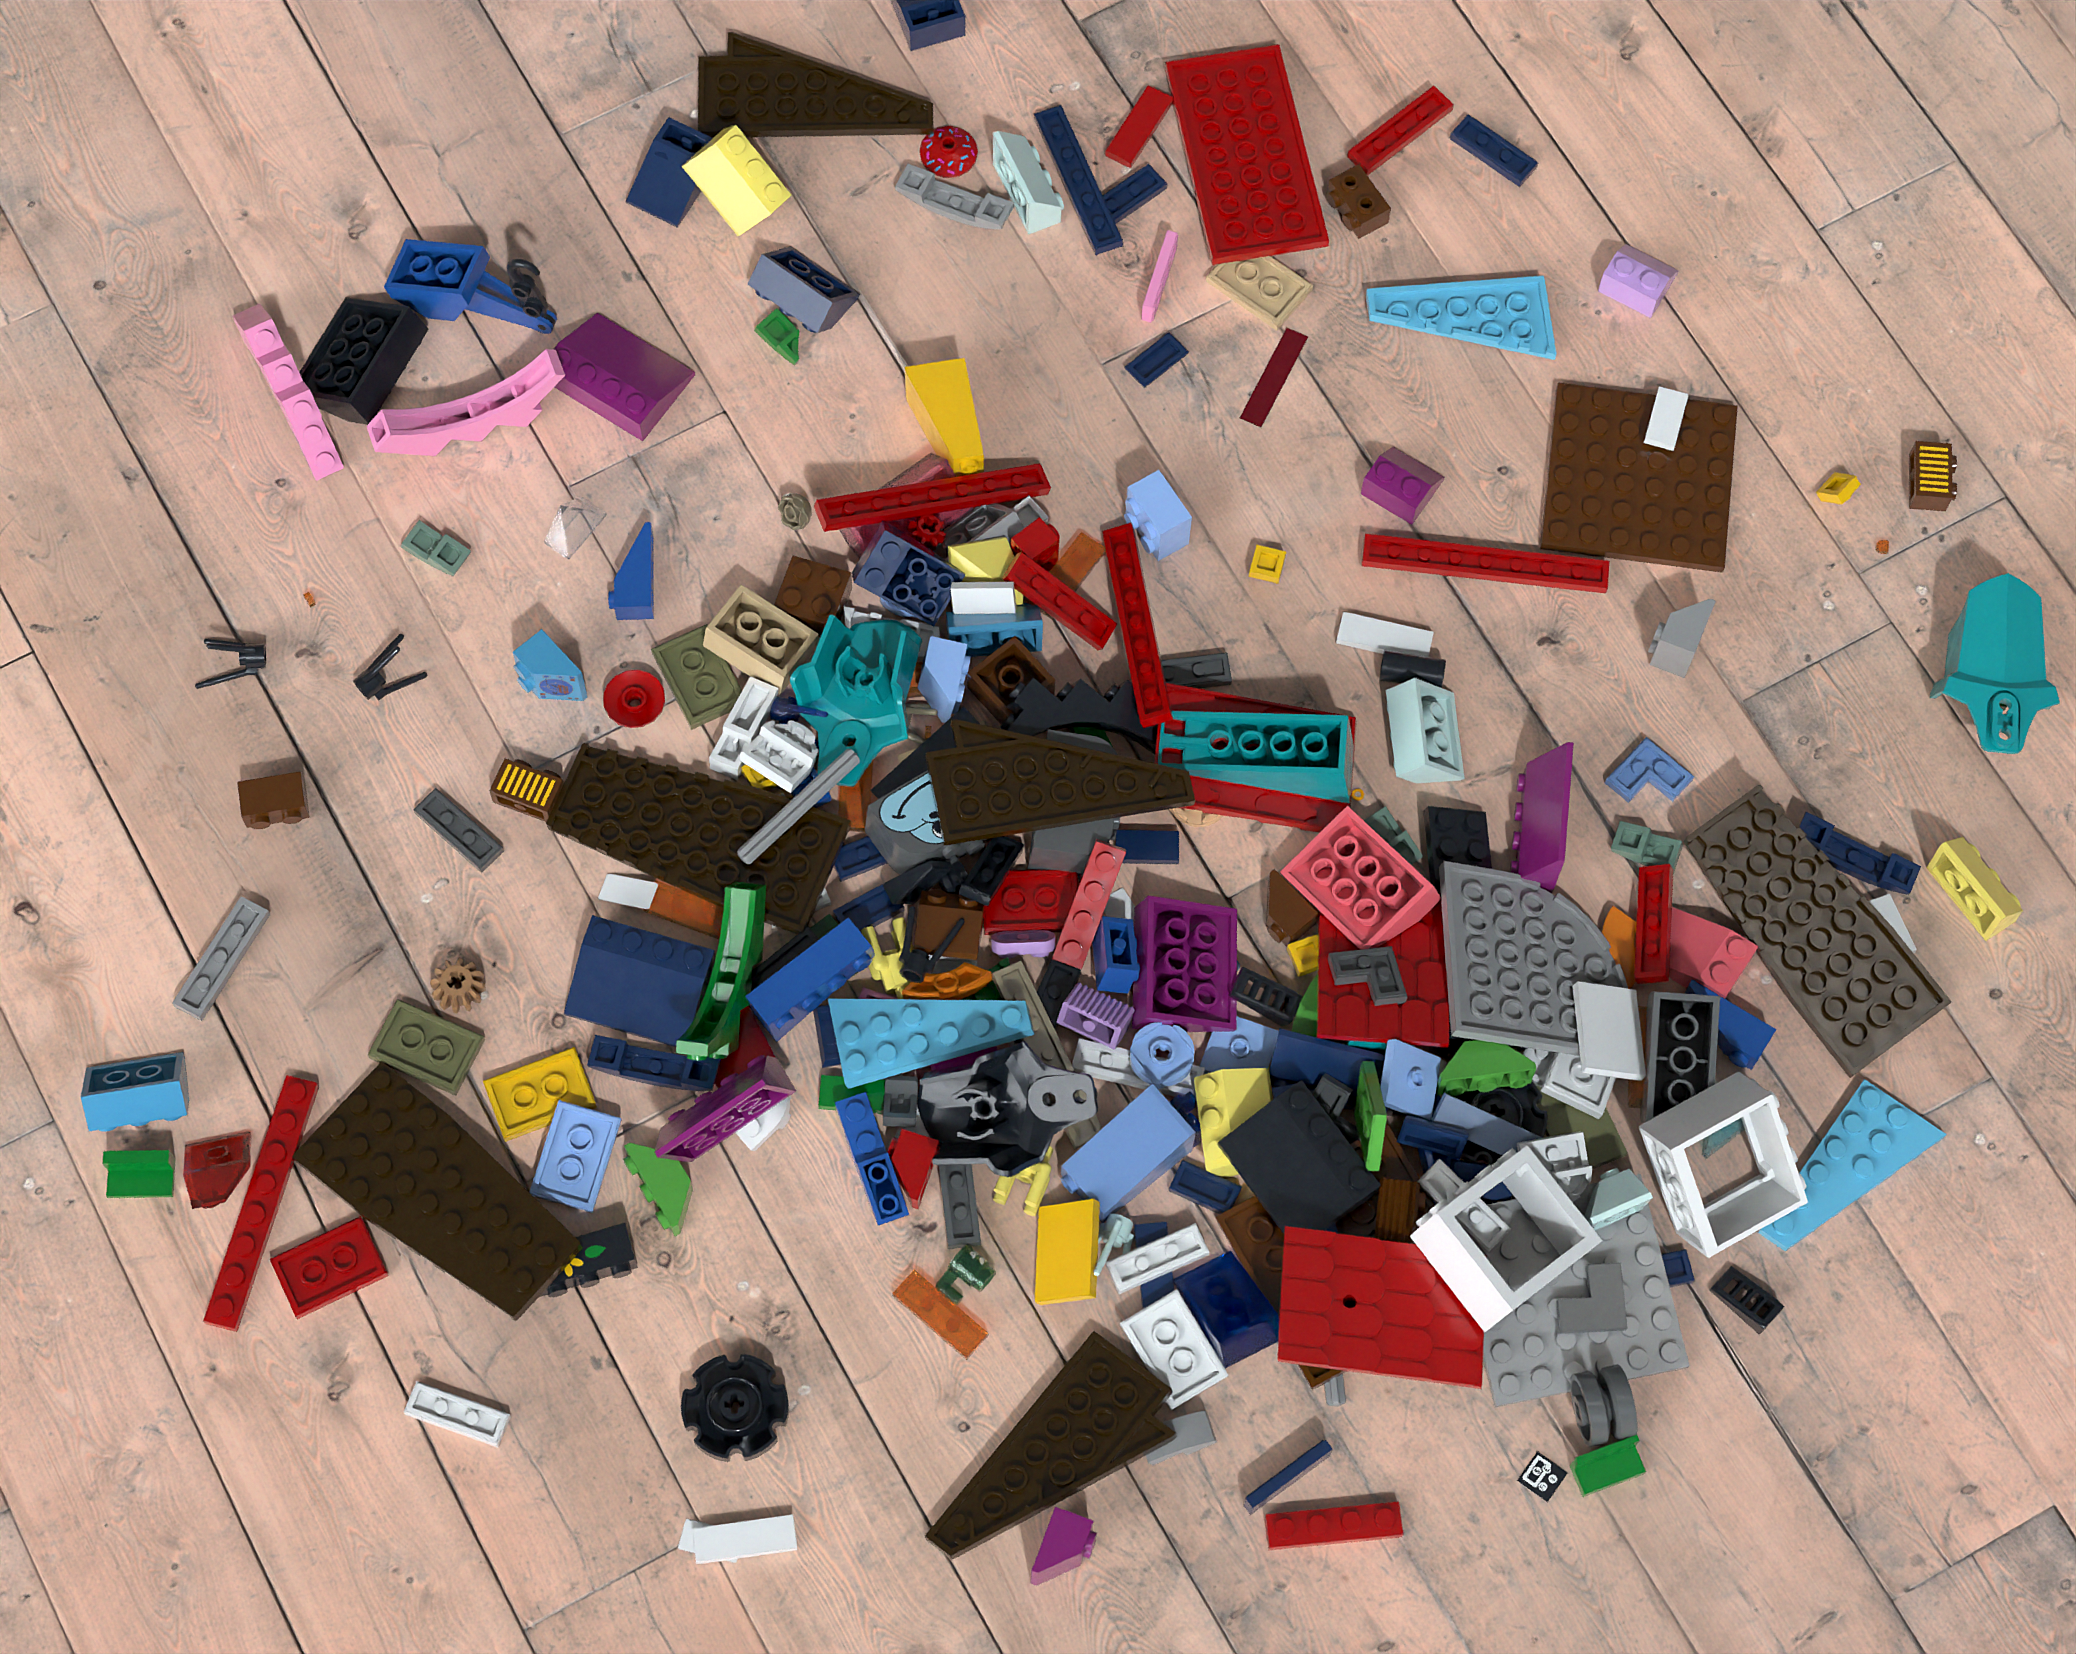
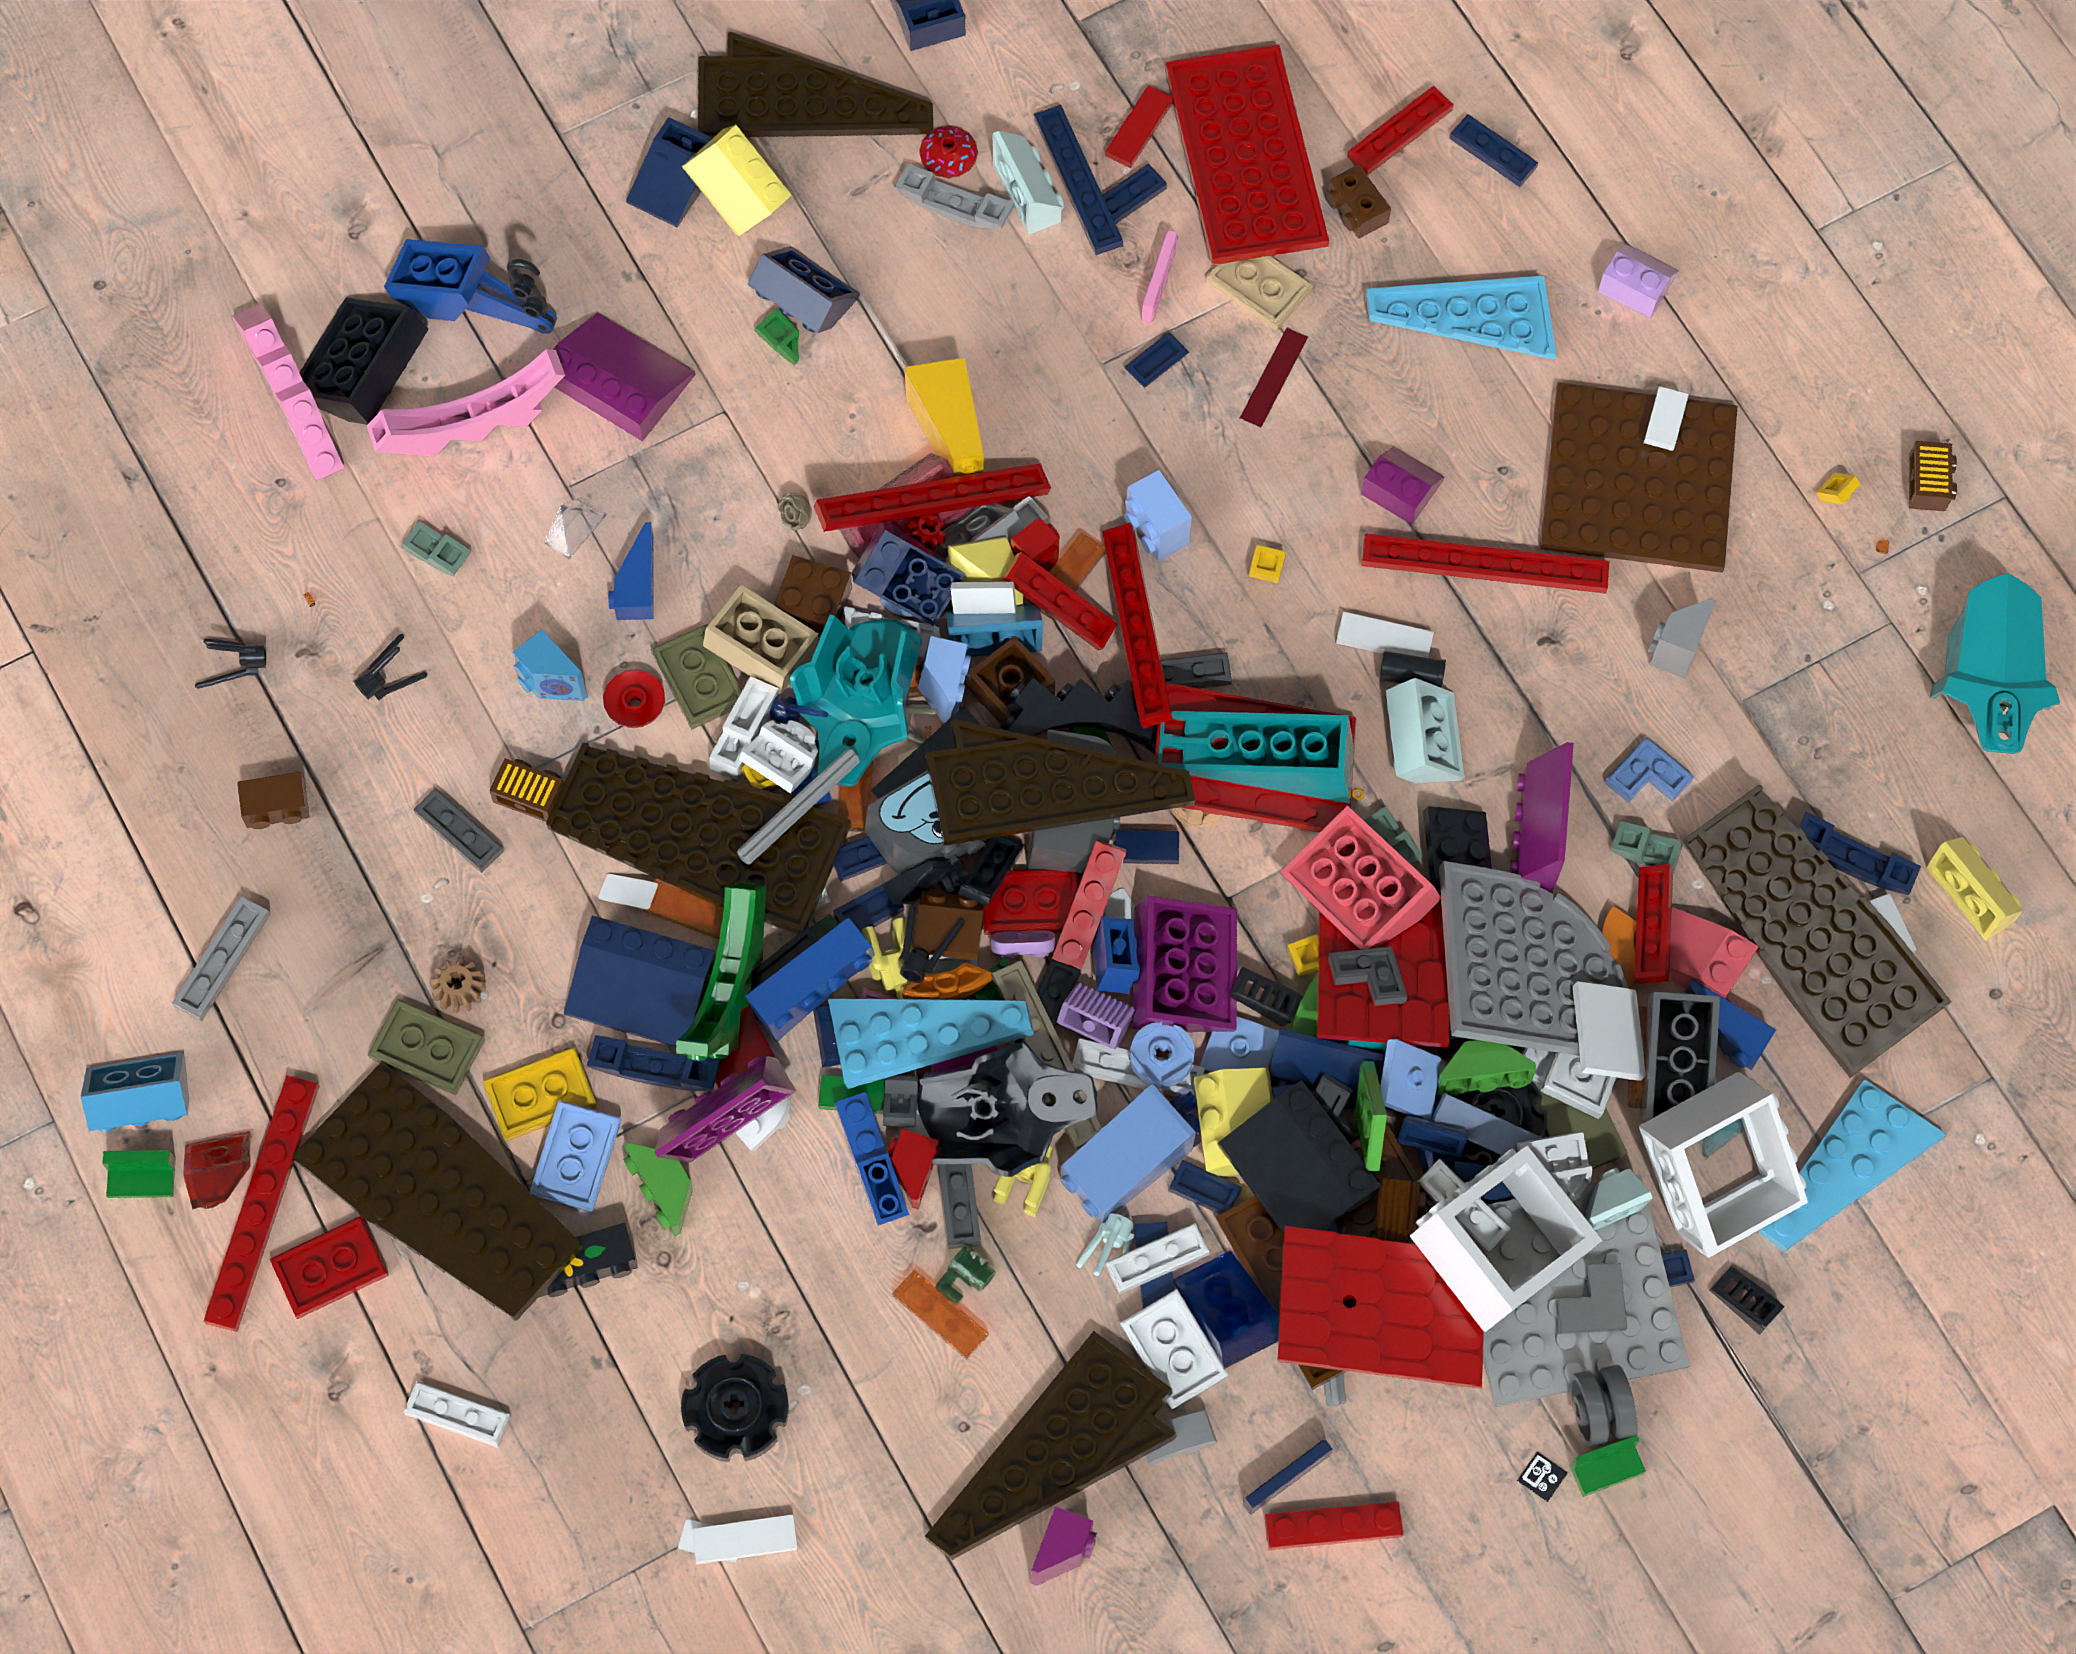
(1067, 1252): yellow tile -> none
(1287, 911): reddish brown slope -> none

